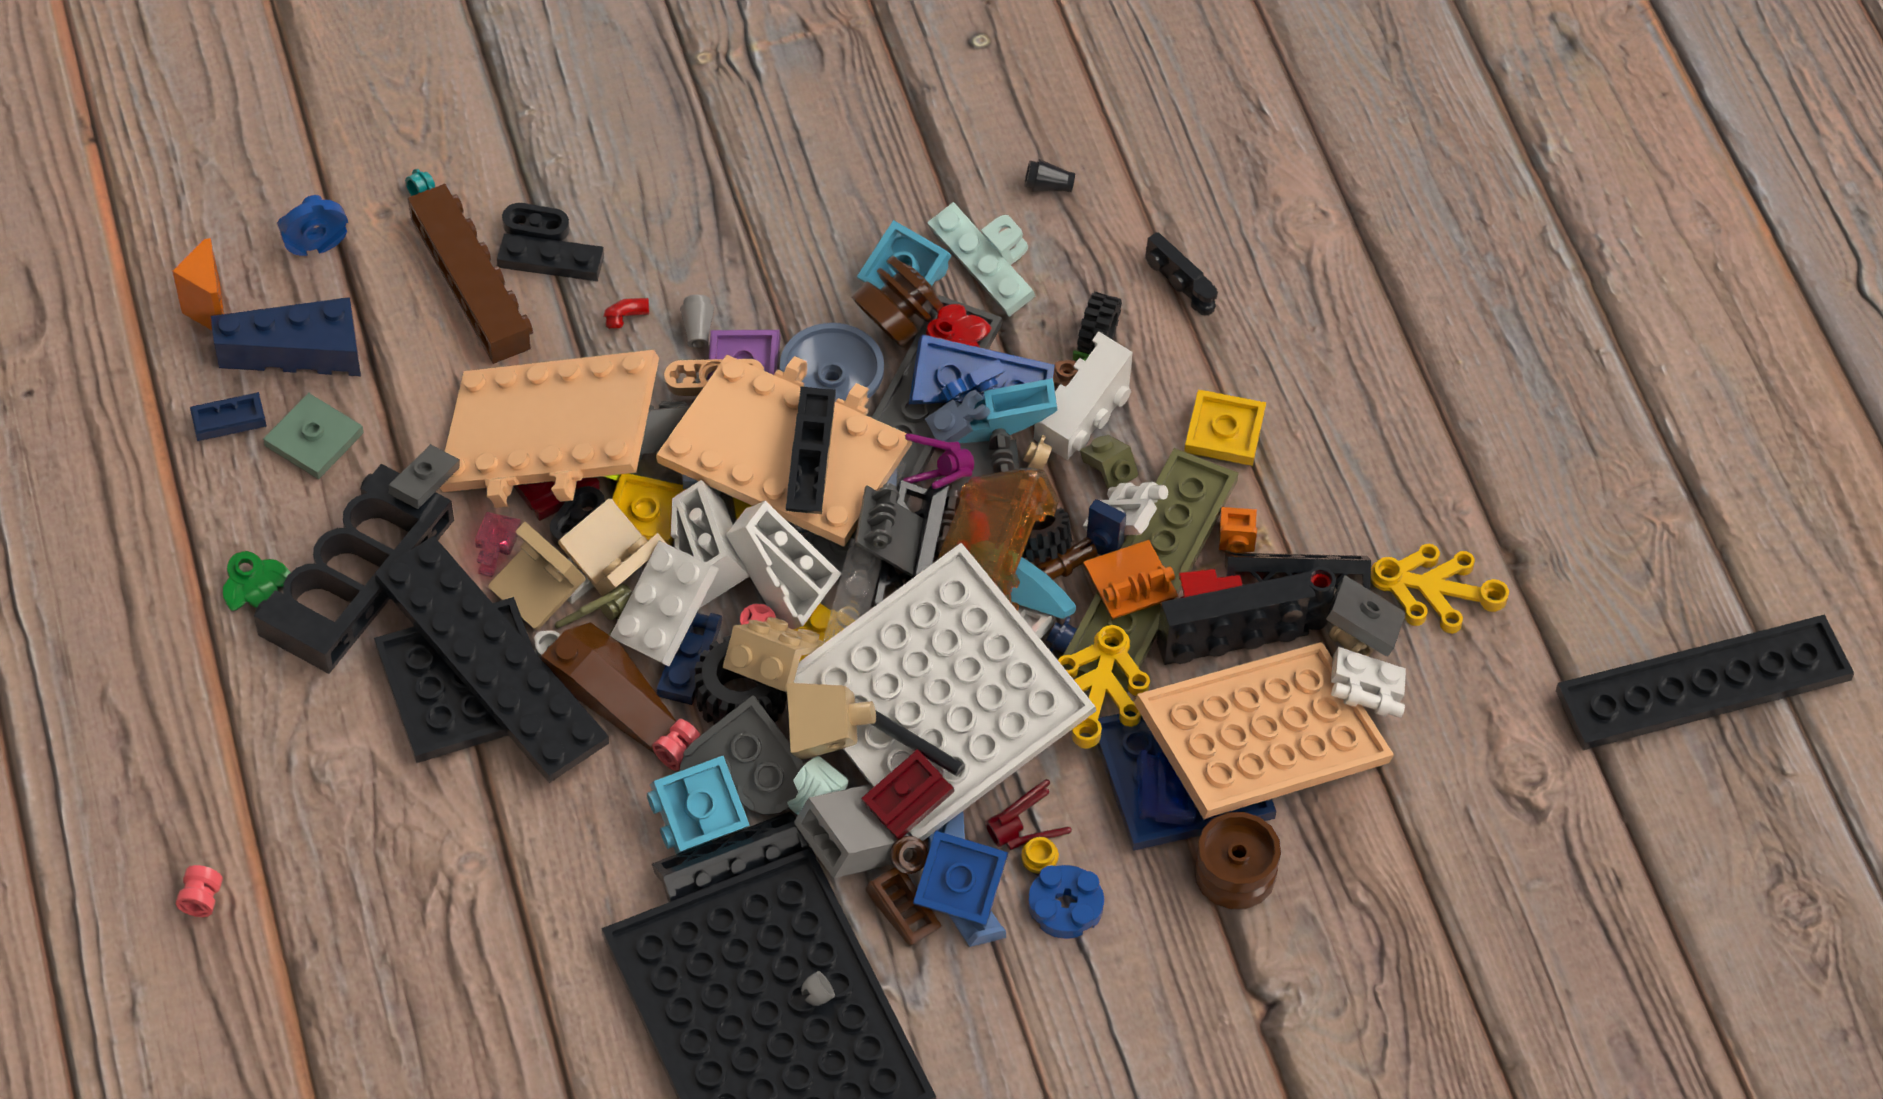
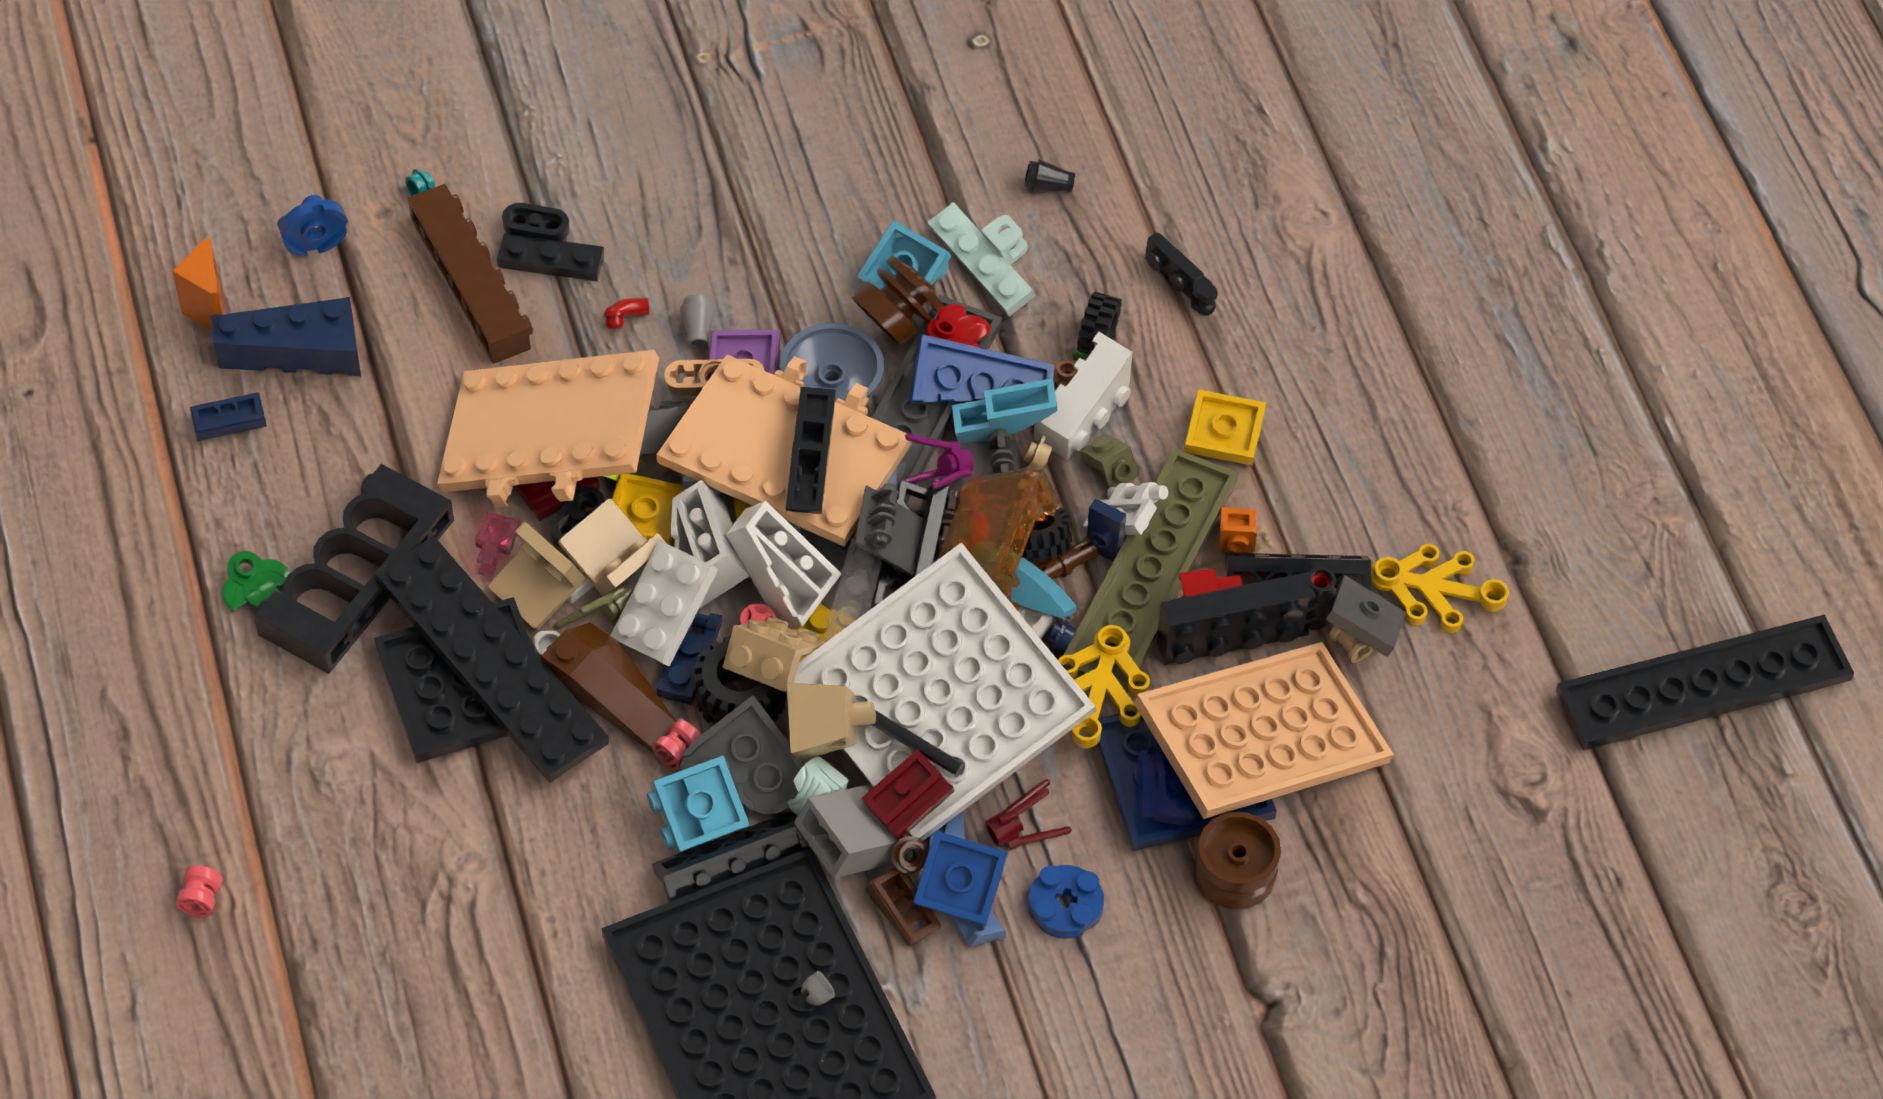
(313, 435): sand green plate -> none
(424, 476): dark grey plate -> none
(953, 419): sand blue plate -> none
(980, 379): blue plate -> none
(1038, 854): yellow plate -> none
(1131, 579): orange hinge -> none
(1368, 682): white plate -> none

